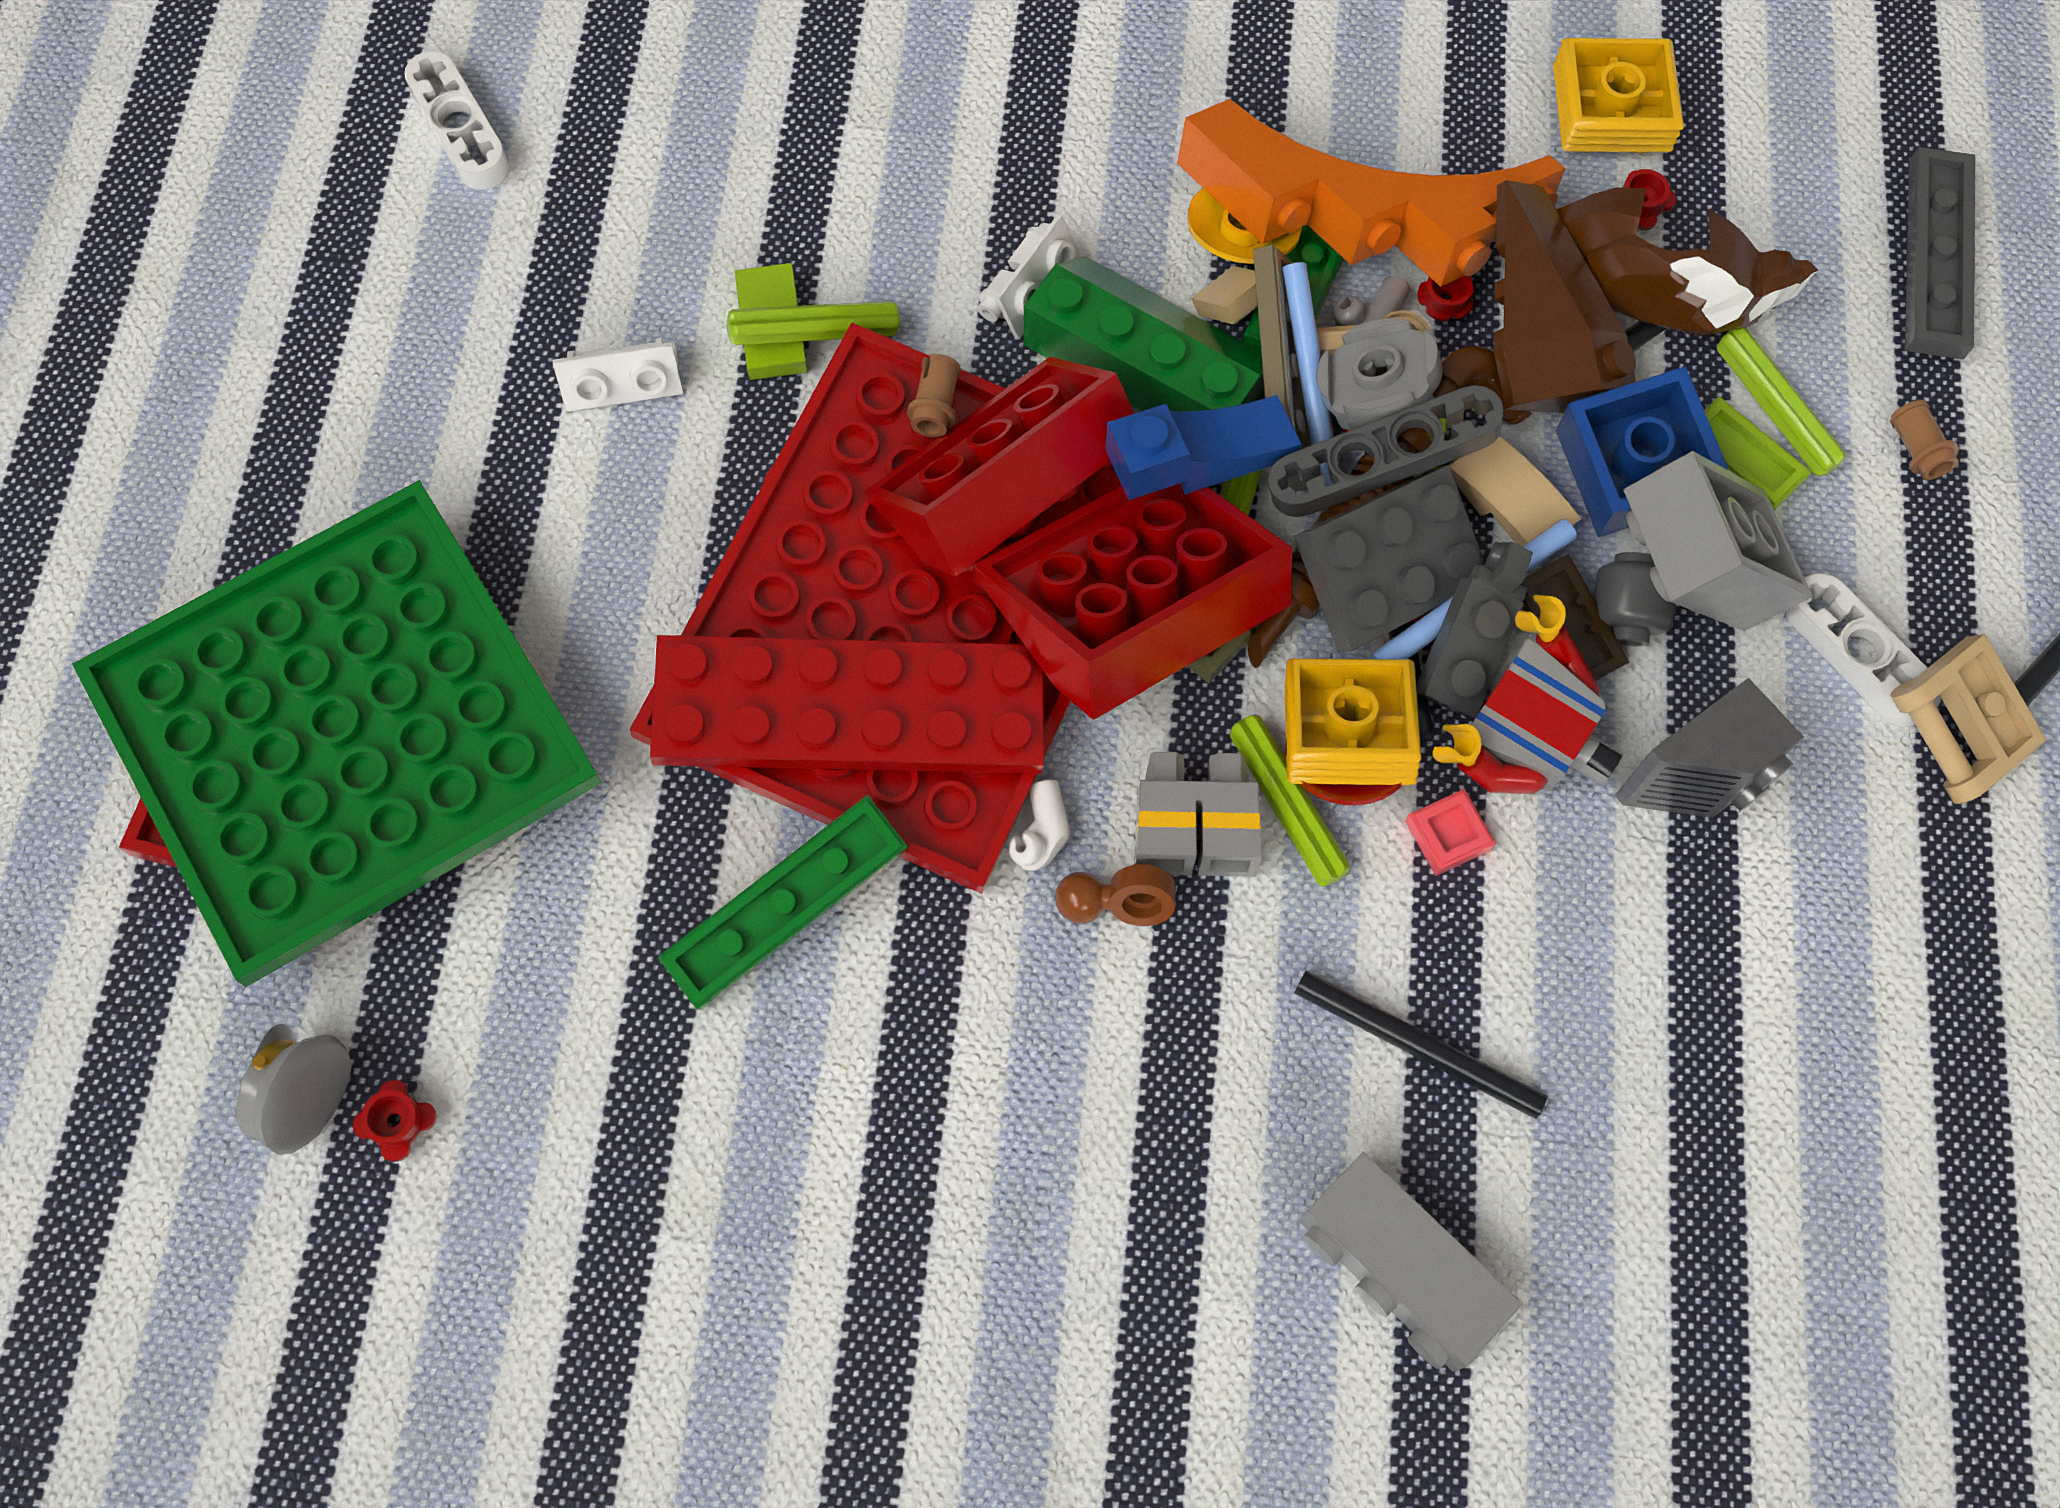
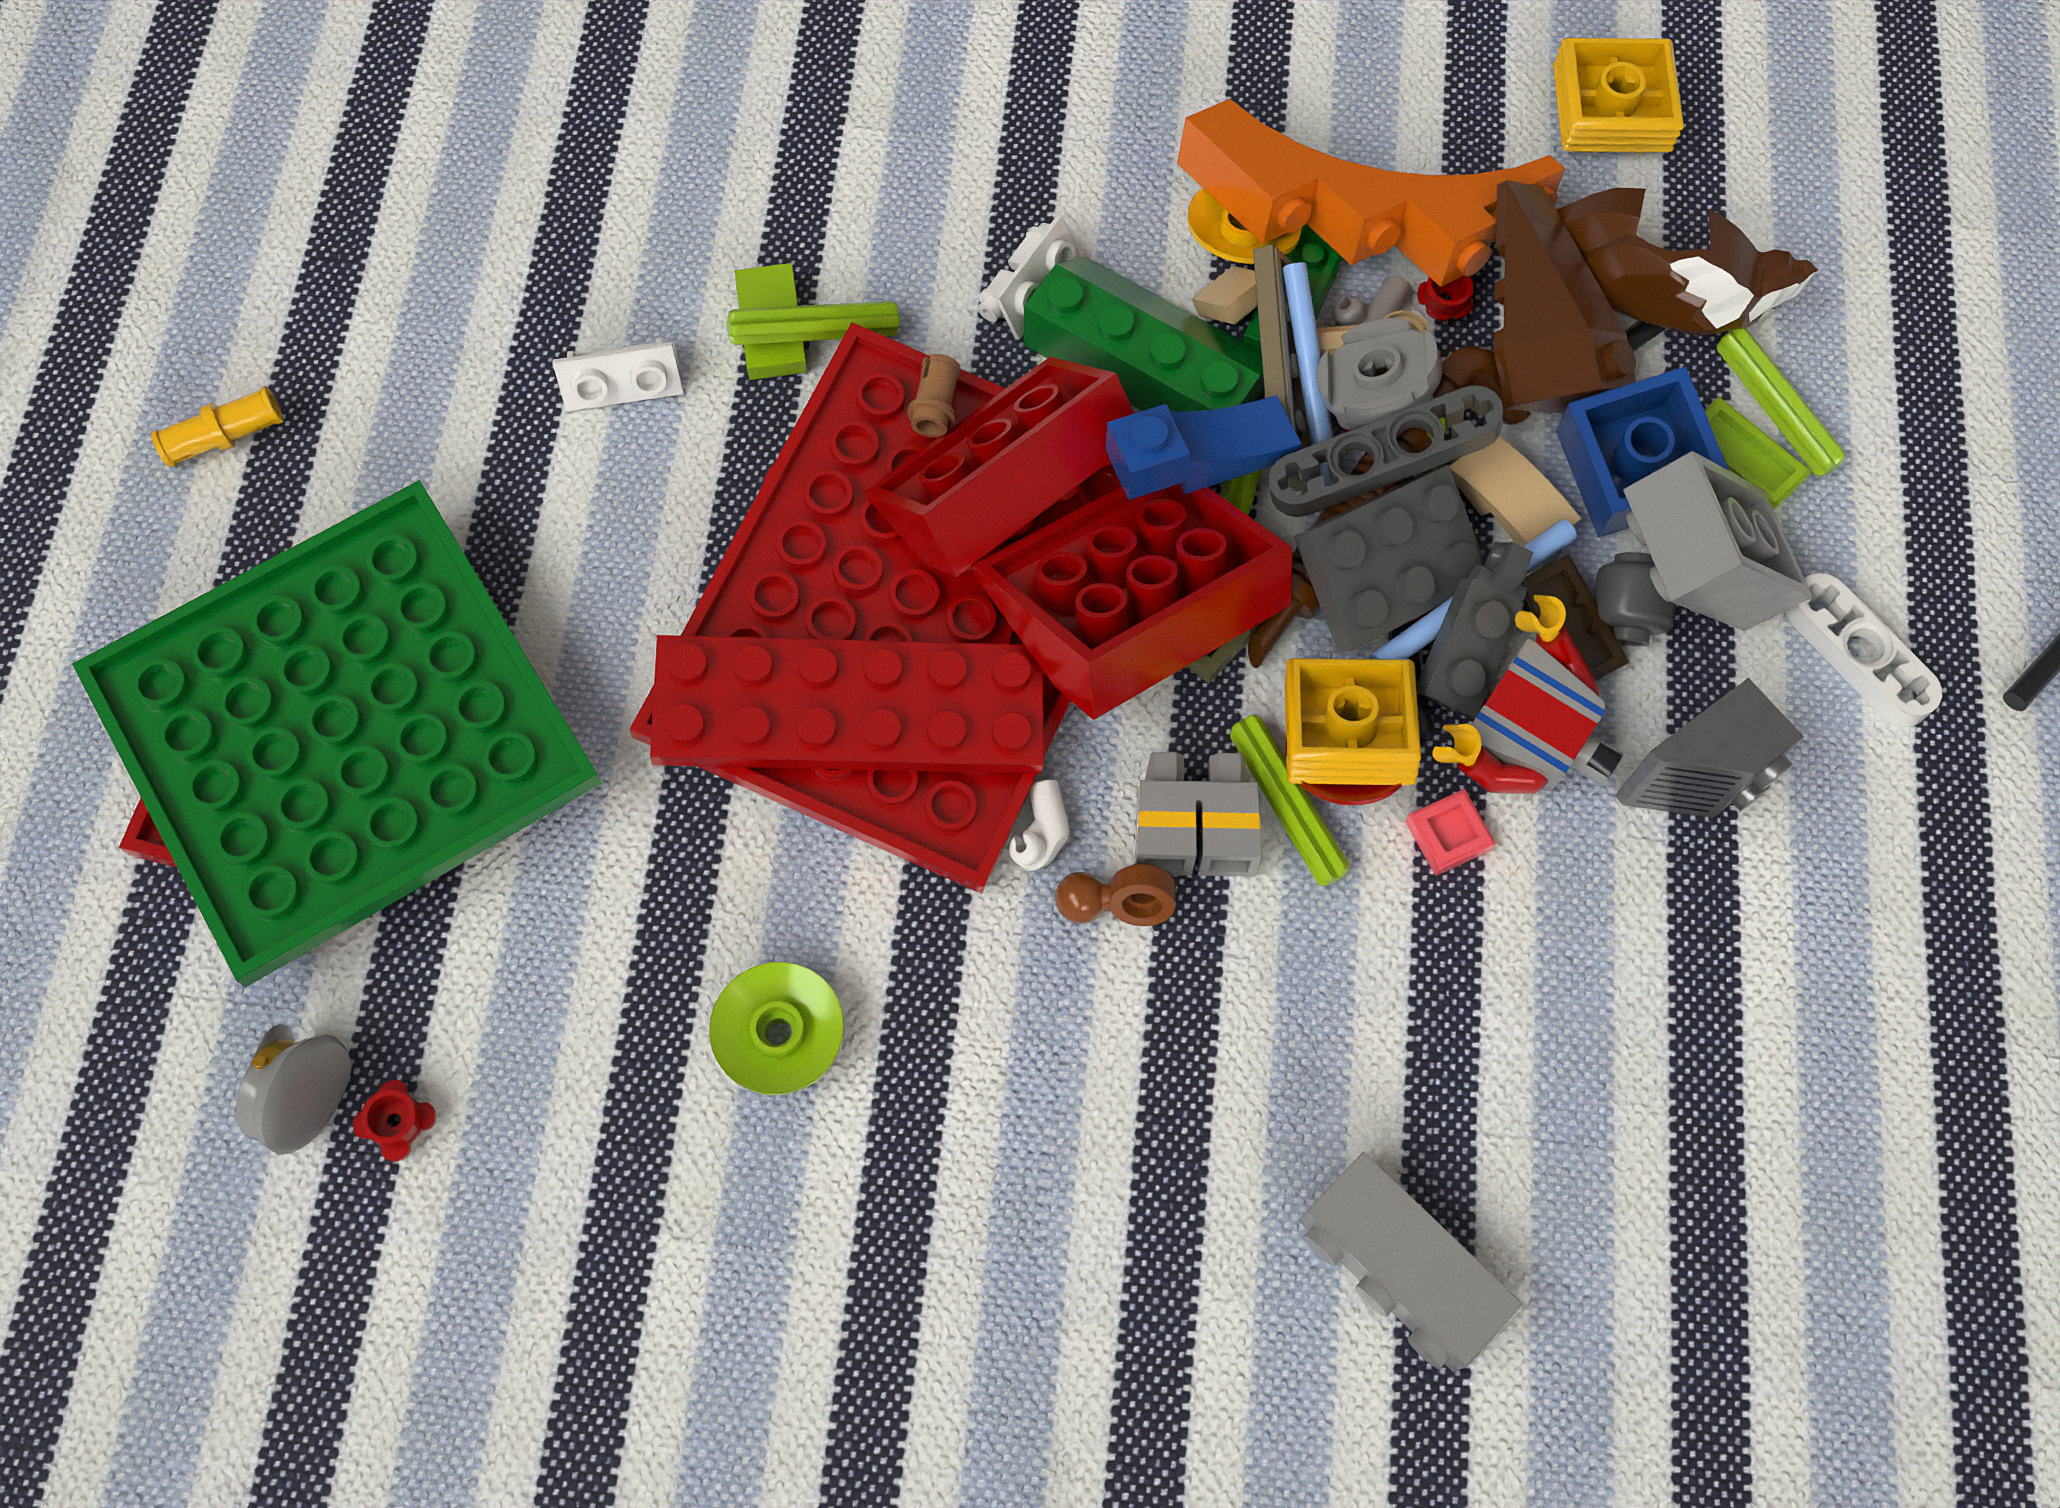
(217, 426): none -> yellow pin
(456, 140): white beam -> none
(762, 999): none -> lime dish
(783, 902): green tile -> none
(1421, 1045): black bar -> none
(1657, 195): red plate -> none
(1924, 440): medium nougat pin -> none
(1940, 253): dark grey plate -> none
(1983, 707): tan plate -> none

